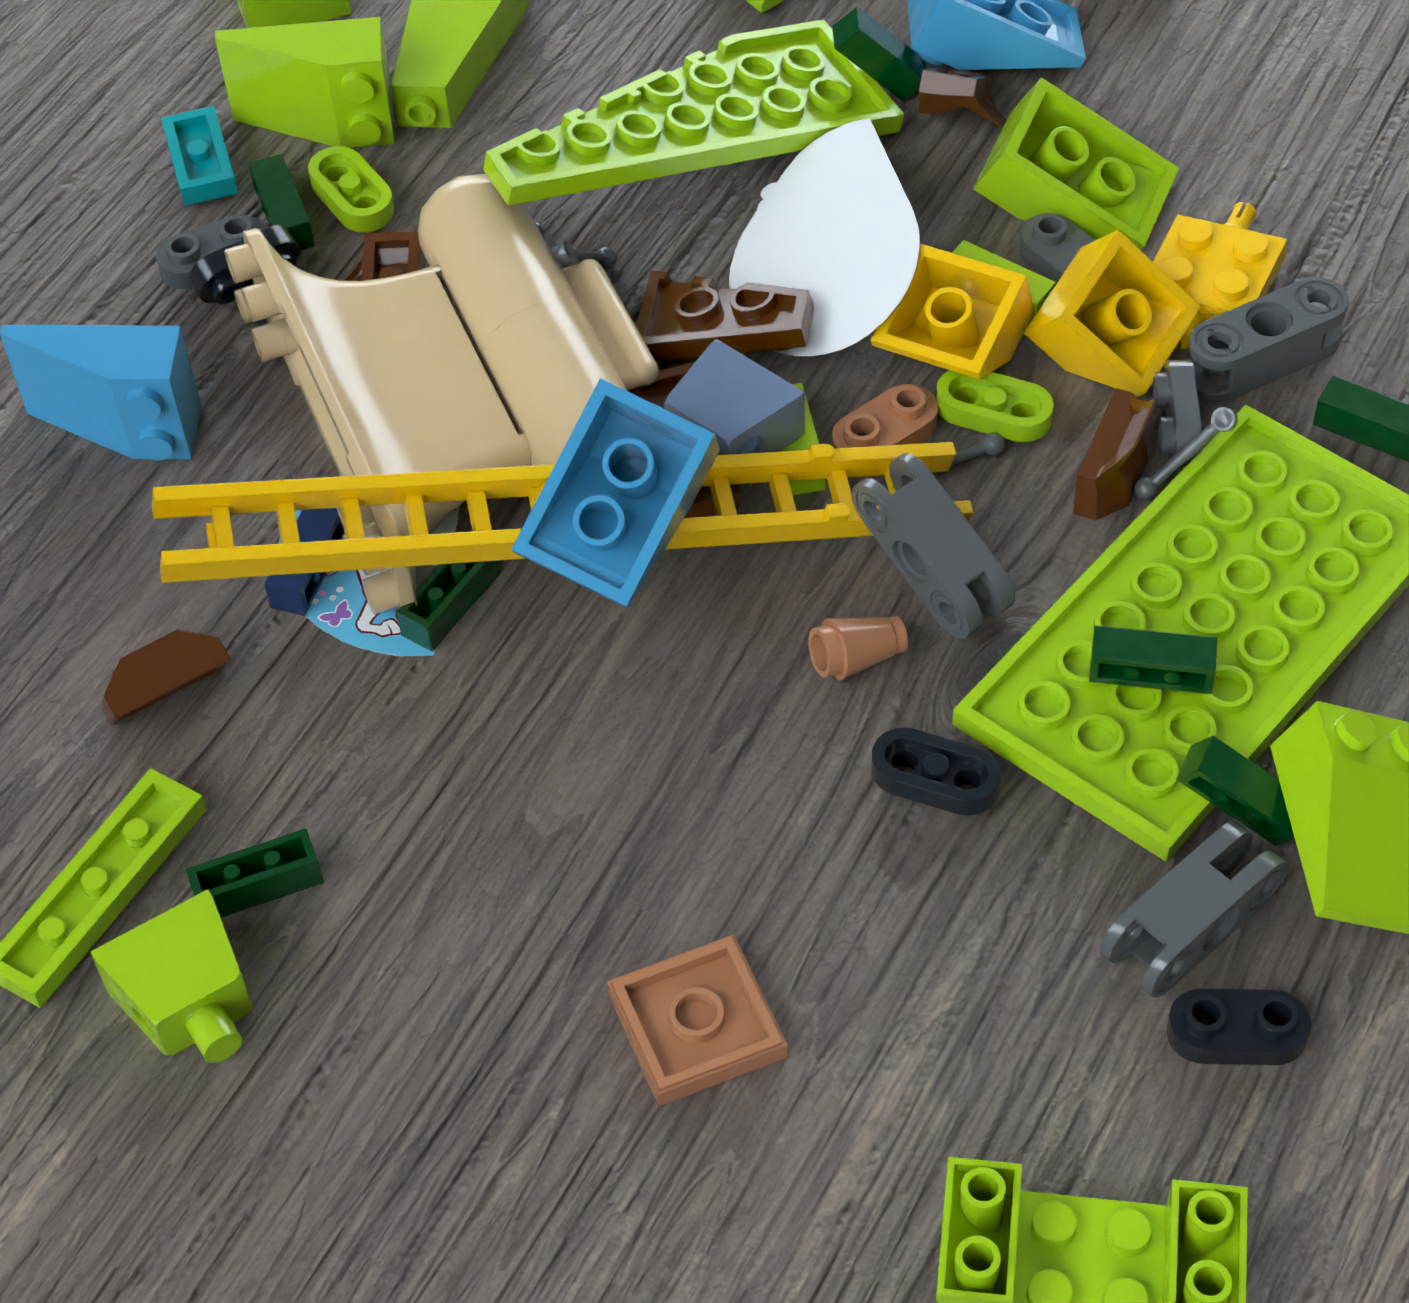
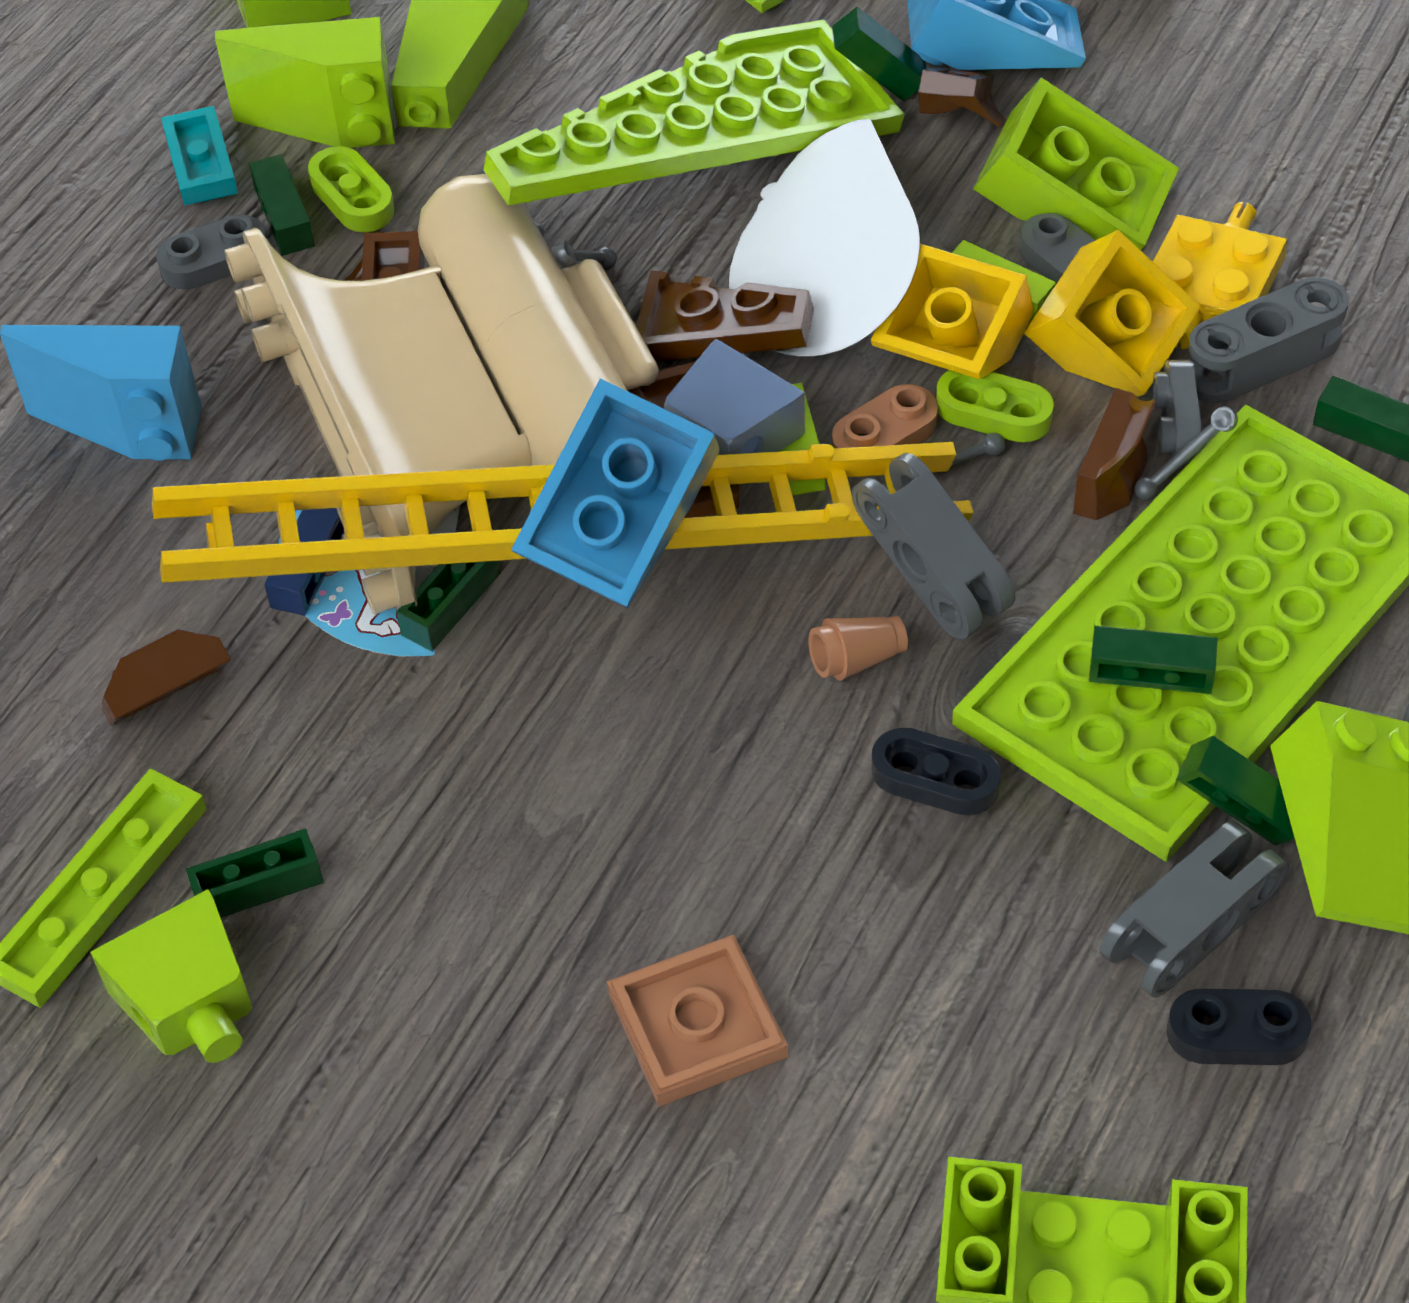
(212, 275): black plate -> none

